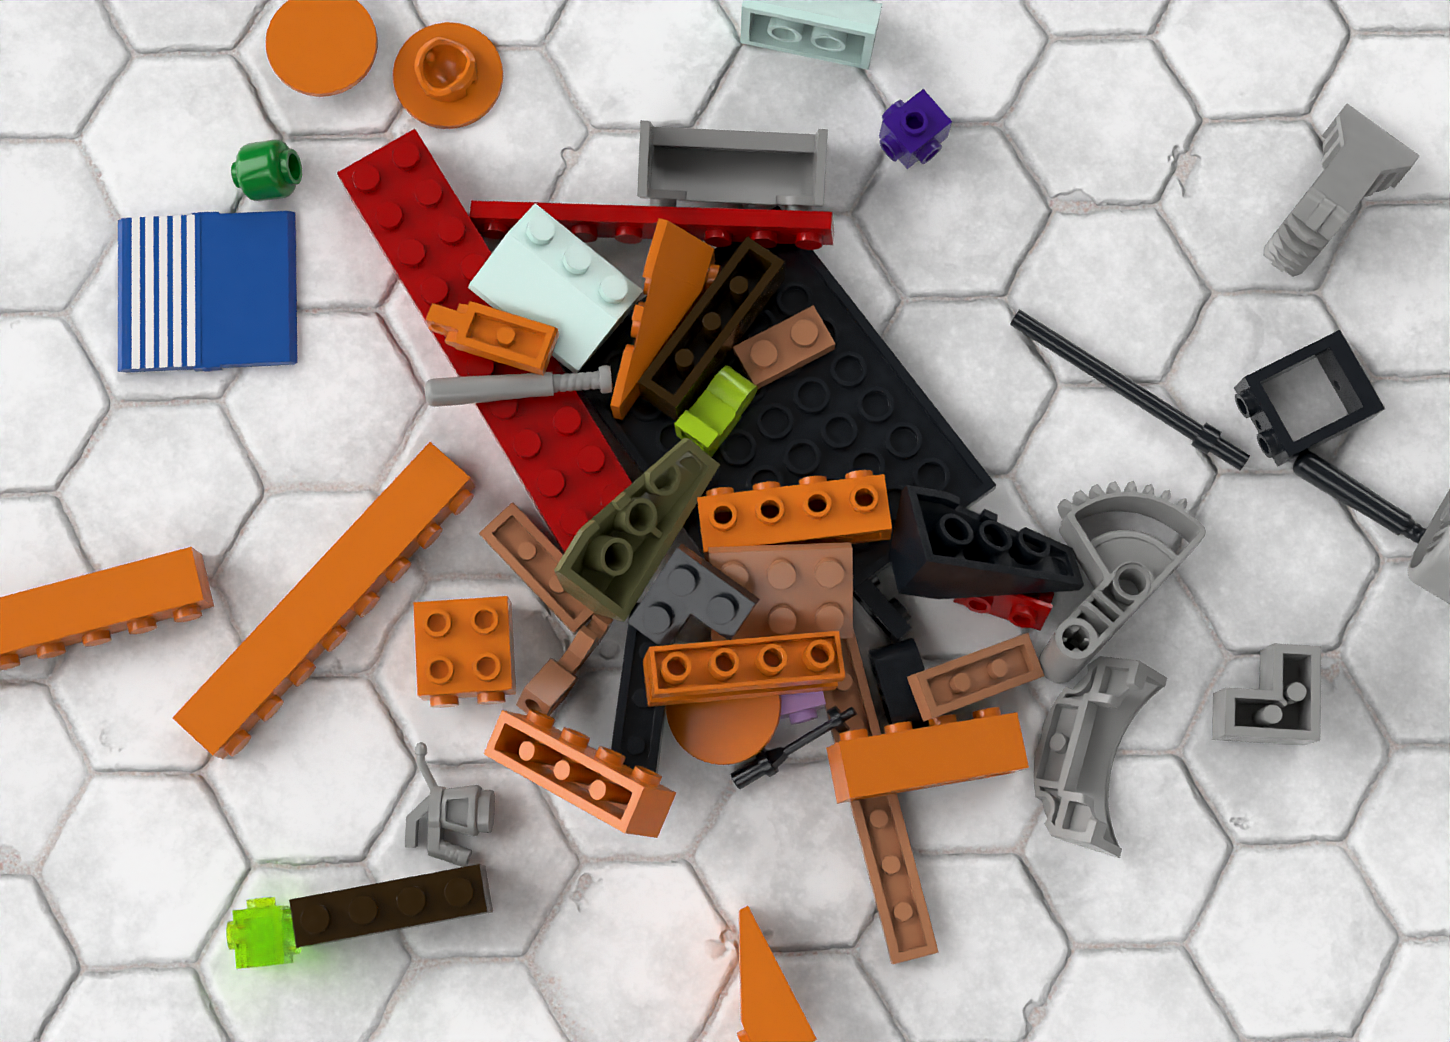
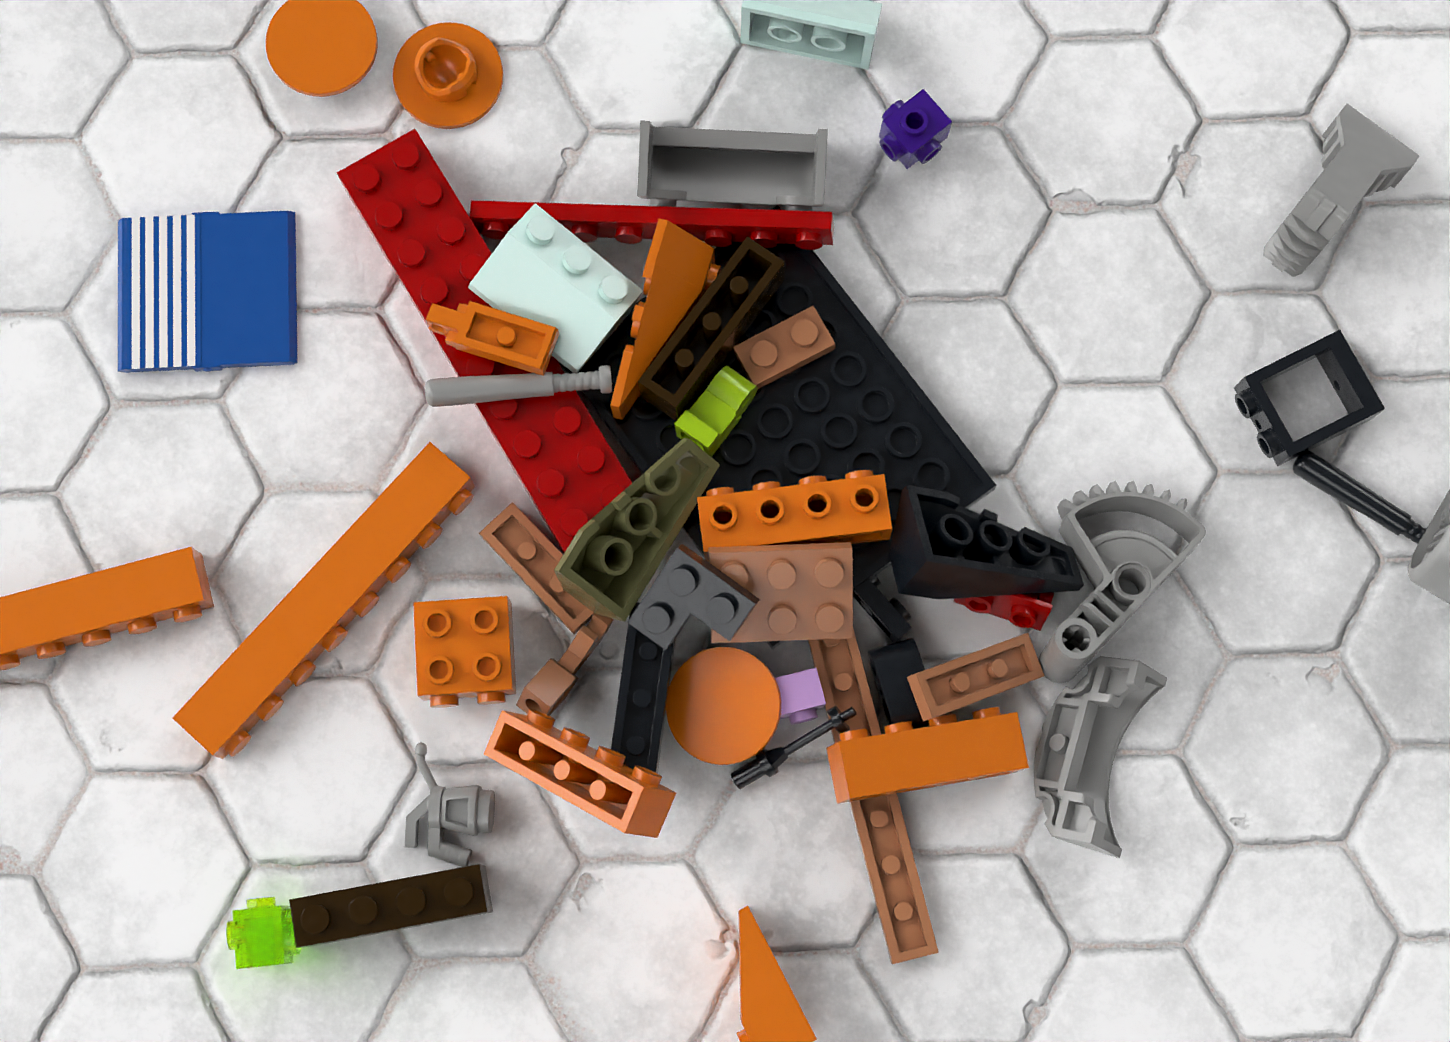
(266, 170): green head -> none
(743, 668): orange brick -> none
(1204, 437): black bar -> none
(1284, 706): light grey brick -> none

